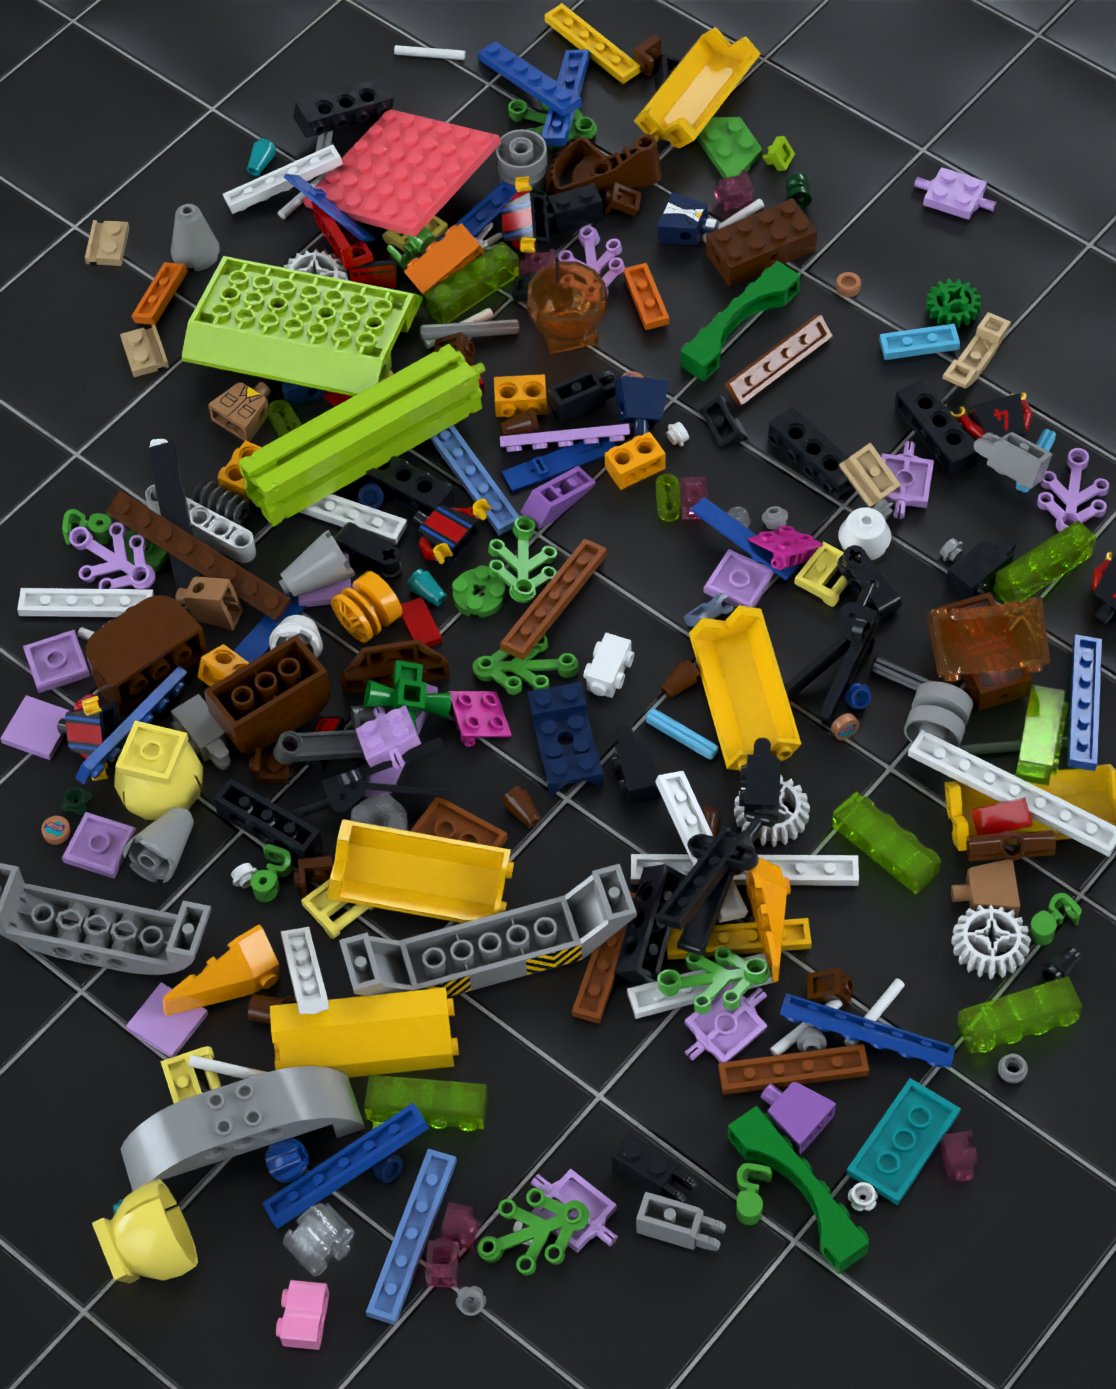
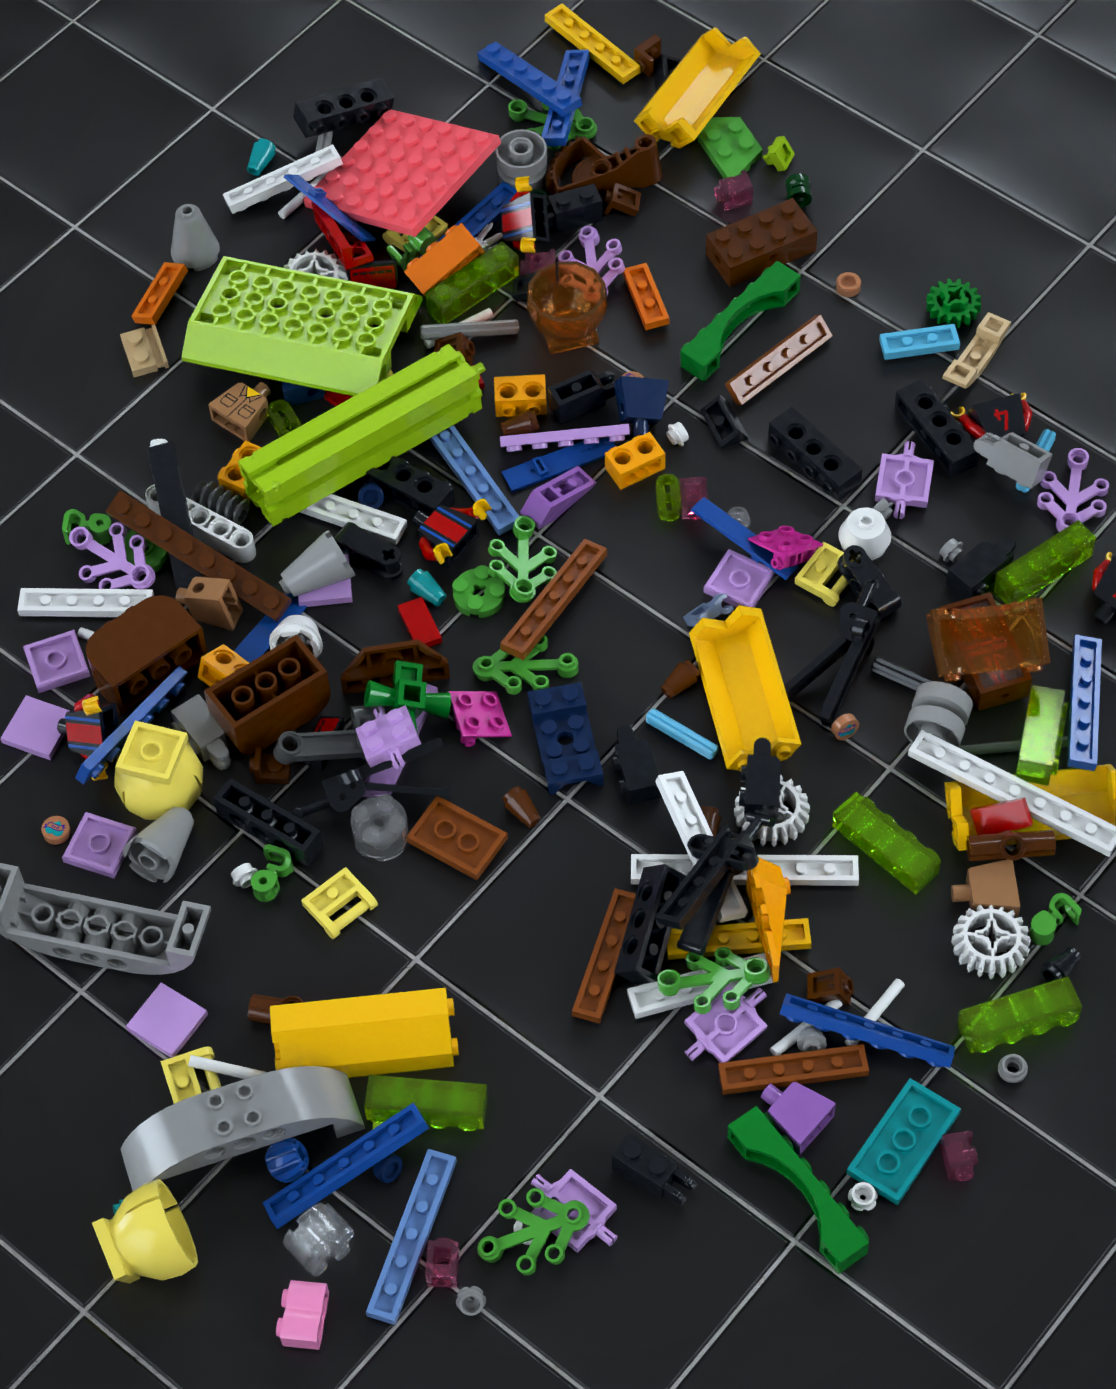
(73, 794): clear green plate -> none
(107, 243): tan plate -> none
(237, 973): light orange wedge -> none
(304, 971): white plate -> none
(312, 869): reddish brown bracket -> none
(366, 606): light orange wheel -> none
(418, 873): yellow panel -> none
(429, 52): white bar -> none
(460, 1225): clear pink brick -> none
(495, 945): light grey slope -> none
(608, 665): white brick -> none
(676, 1223): light grey hinge -> none
(684, 221): dark blue torso -> none
(745, 212): white bar -> none
(749, 1203): bright green leg -> none
(775, 517): light grey plate -> none
(862, 700): blue plate -> none
(869, 475): tan plate -> none
(955, 193): lavender plate -> none

